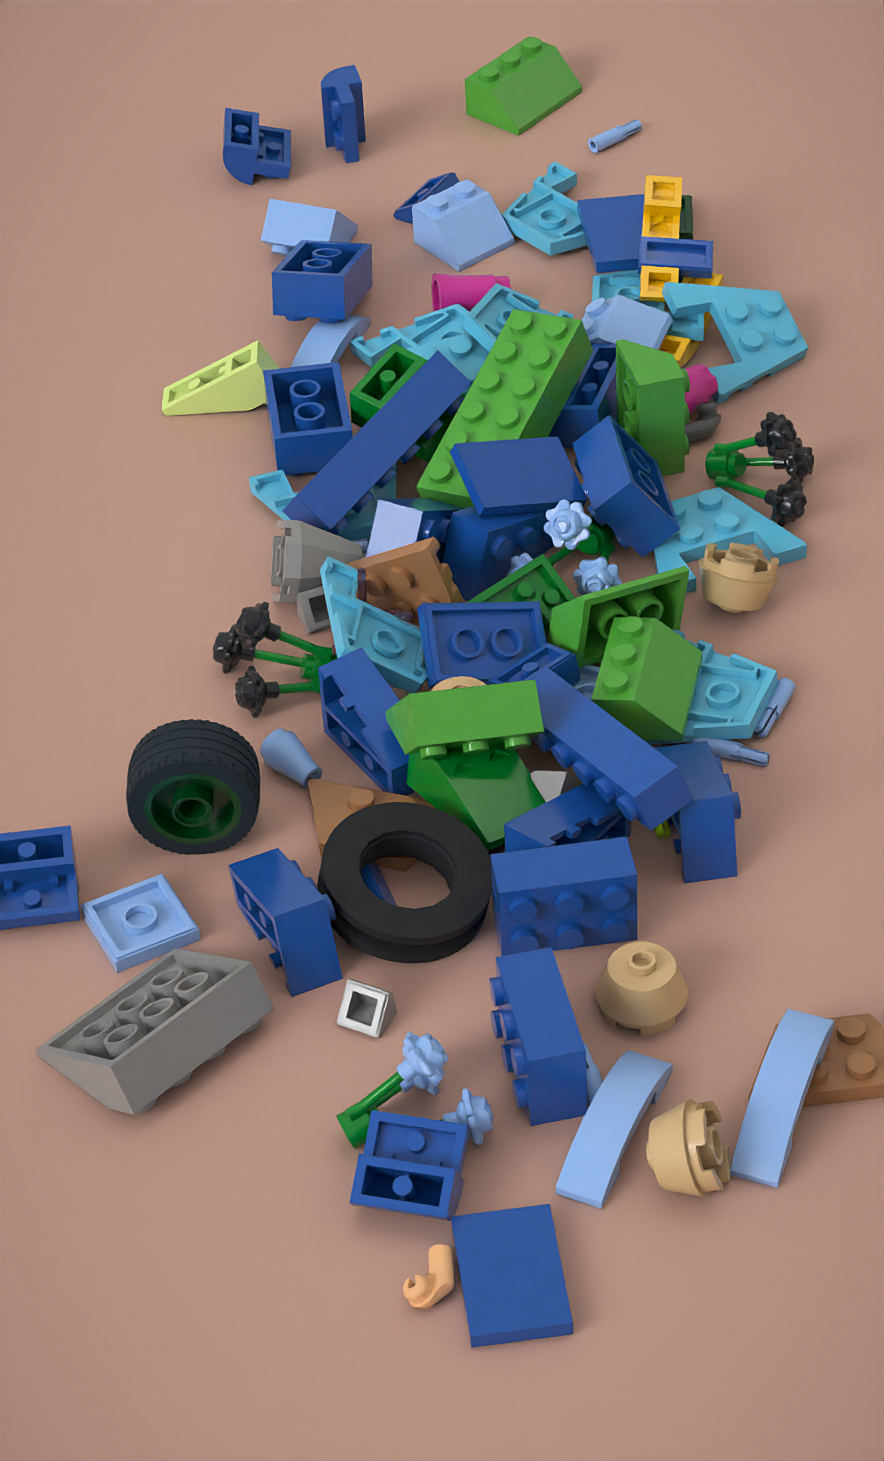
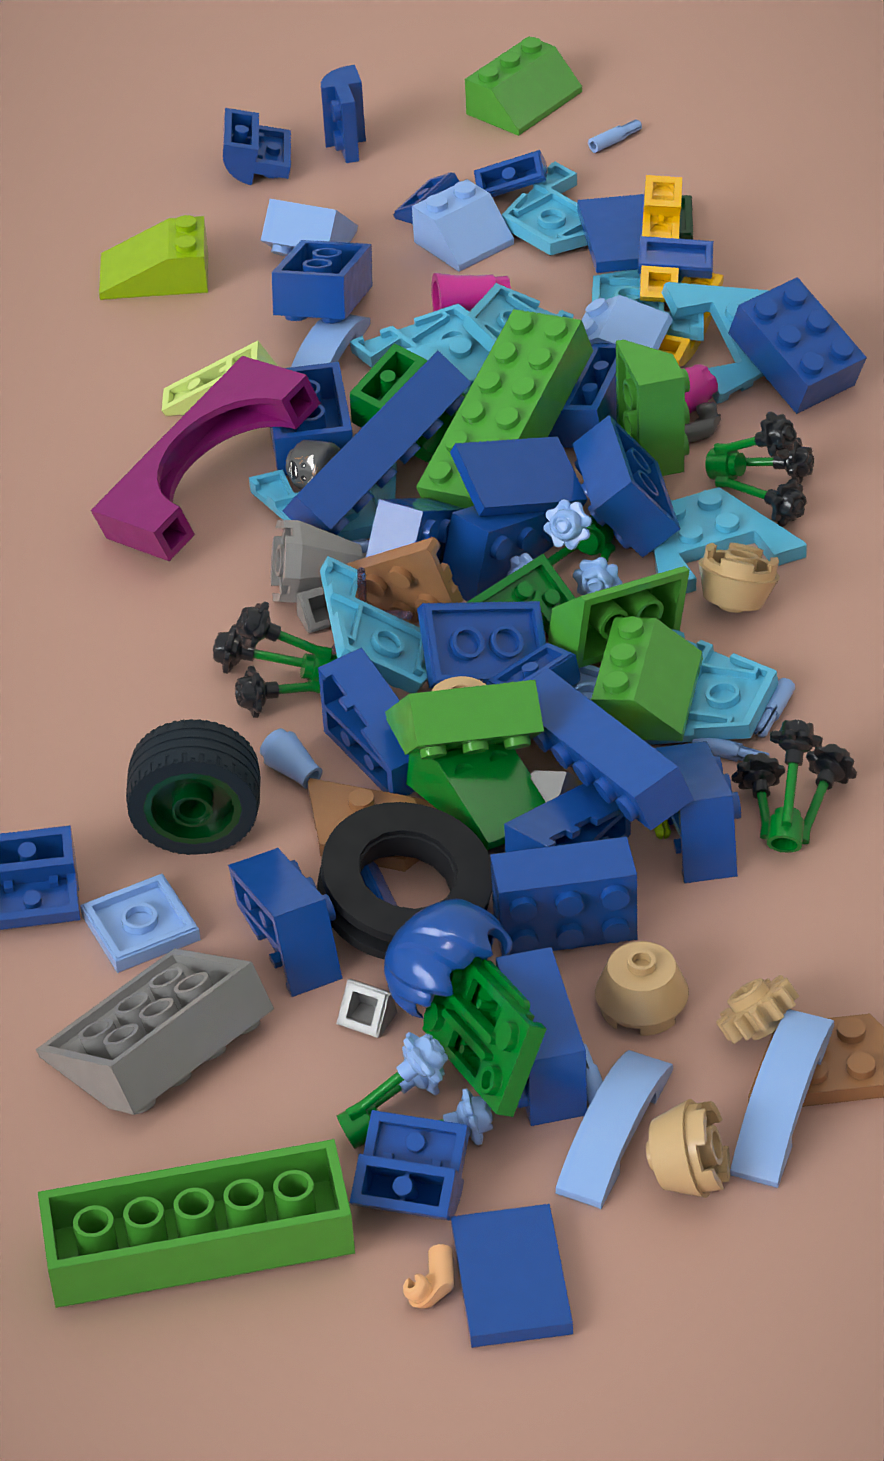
(158, 261): none -> lime slope
(195, 1223): none -> bright green brick
(245, 398): none -> magenta arch
(308, 459): none -> dark grey head
(435, 944): none -> blue piece
(487, 1033): none -> green piece
(512, 174): none -> blue slope
(757, 1008): none -> tan gear
(786, 828): none -> black plant
(797, 345): none -> blue brick

